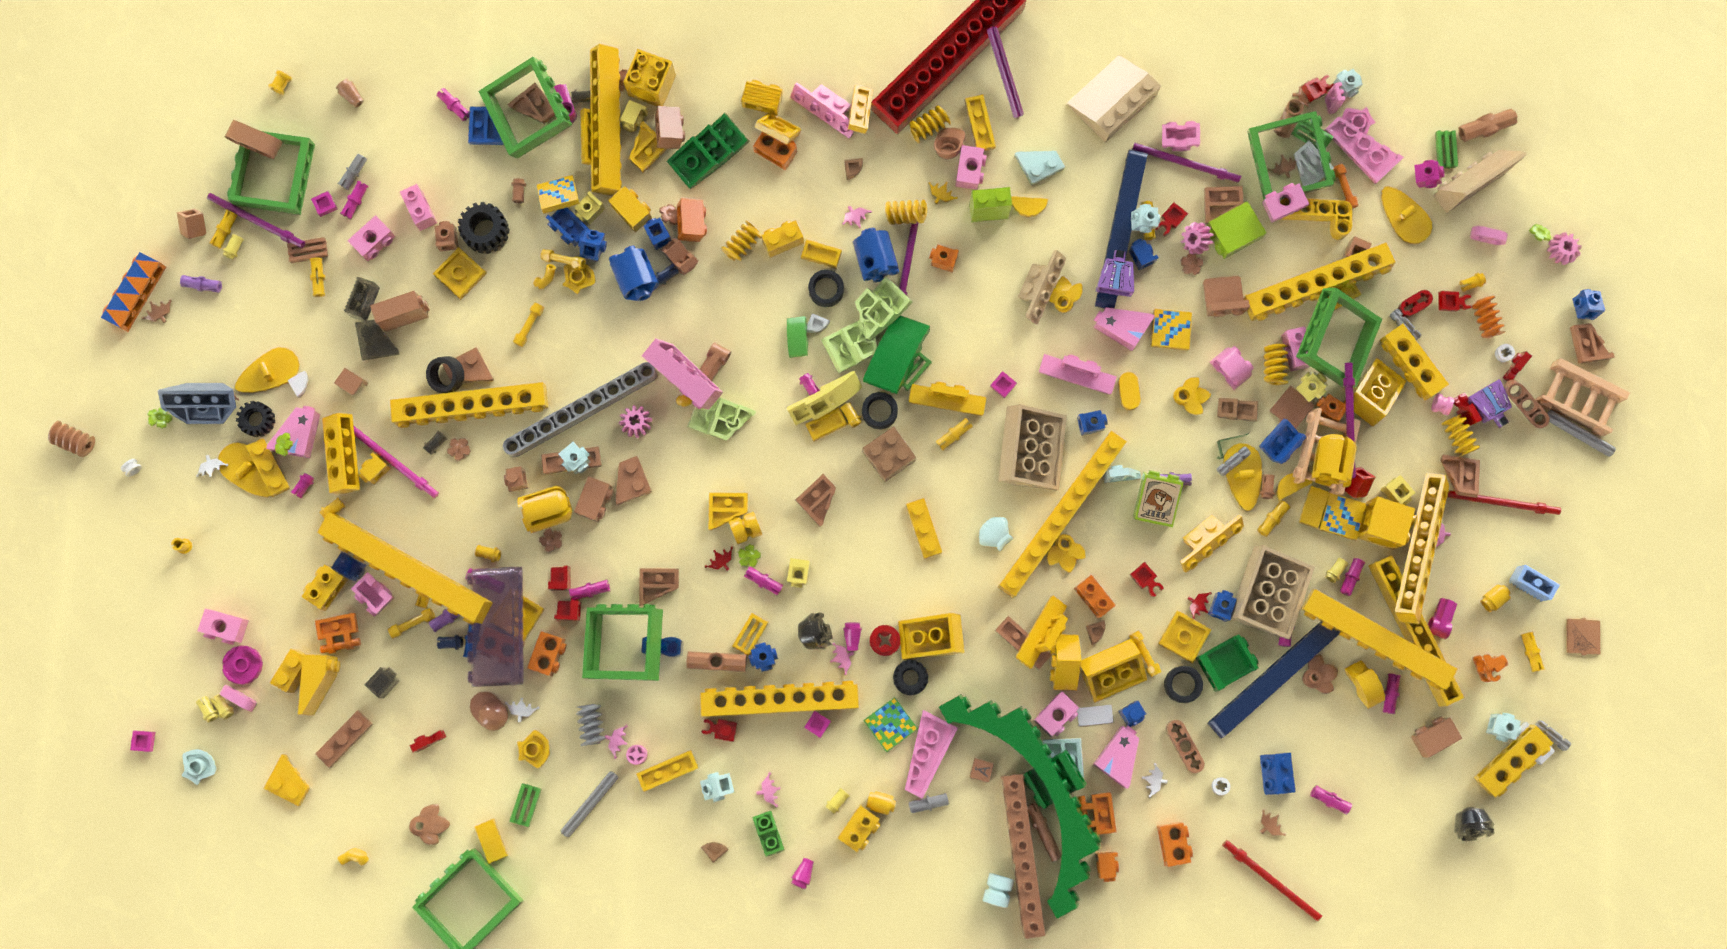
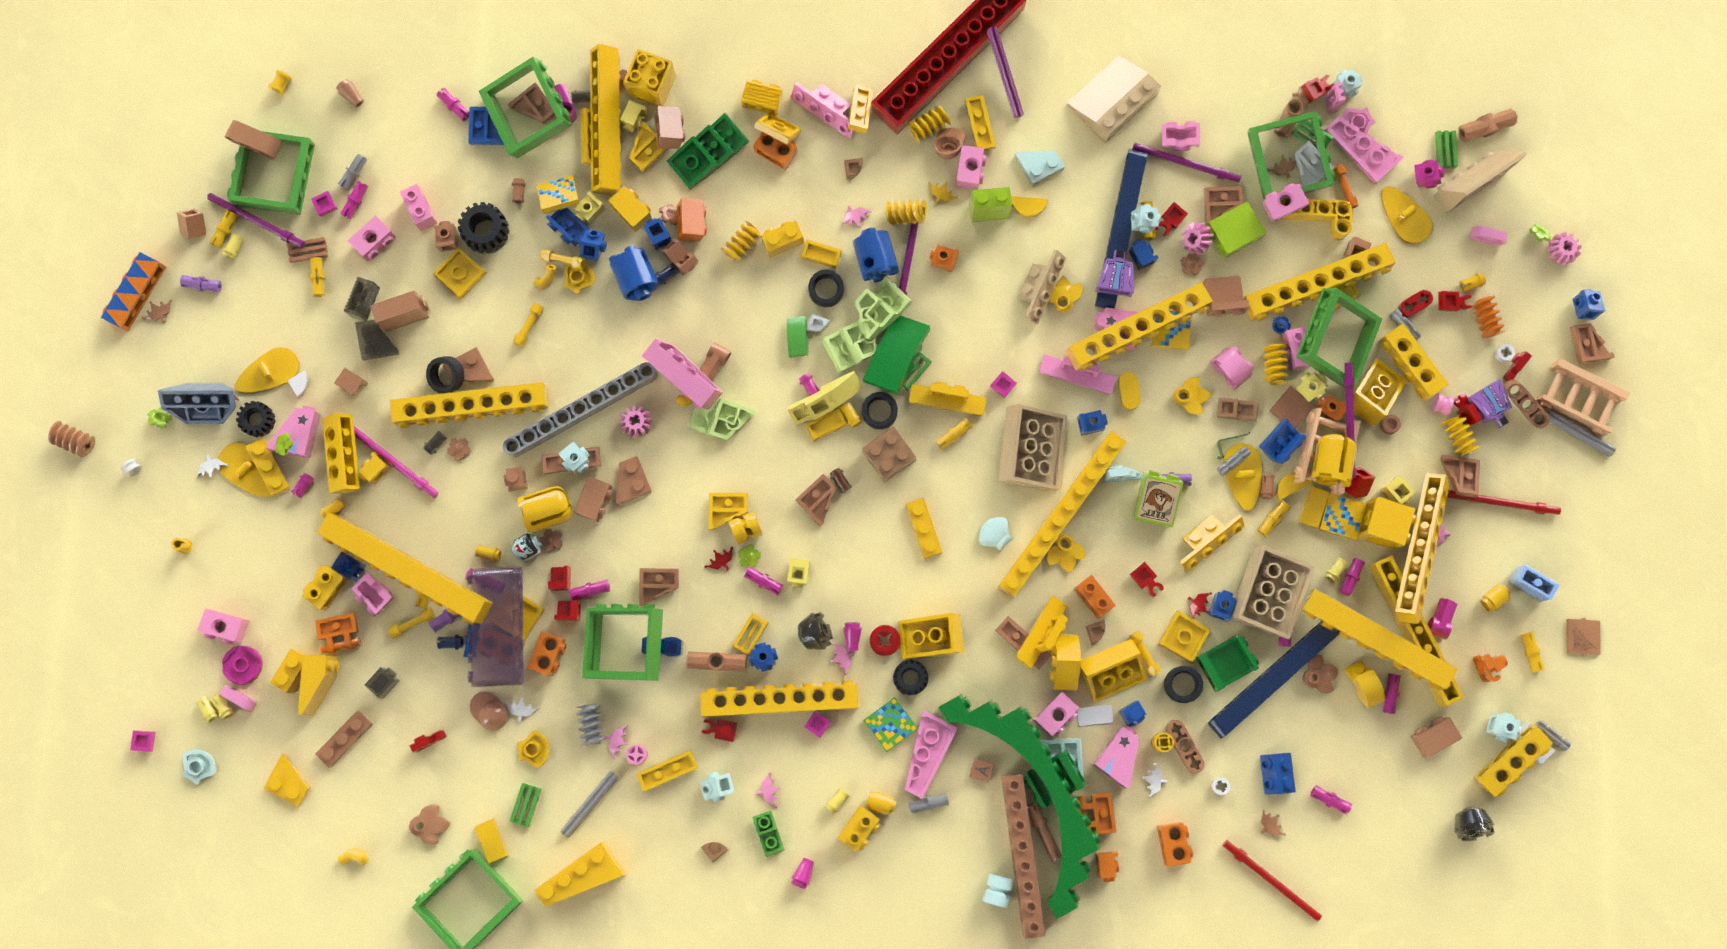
(526, 546): none -> head
(587, 872): none -> yellow wedge
(840, 480): none -> reddish brown pin
(1162, 742): none -> yellow wheel
(1196, 295): none -> yellow brick
(1277, 327): none -> blue plate
(1390, 424): none -> nougat tile

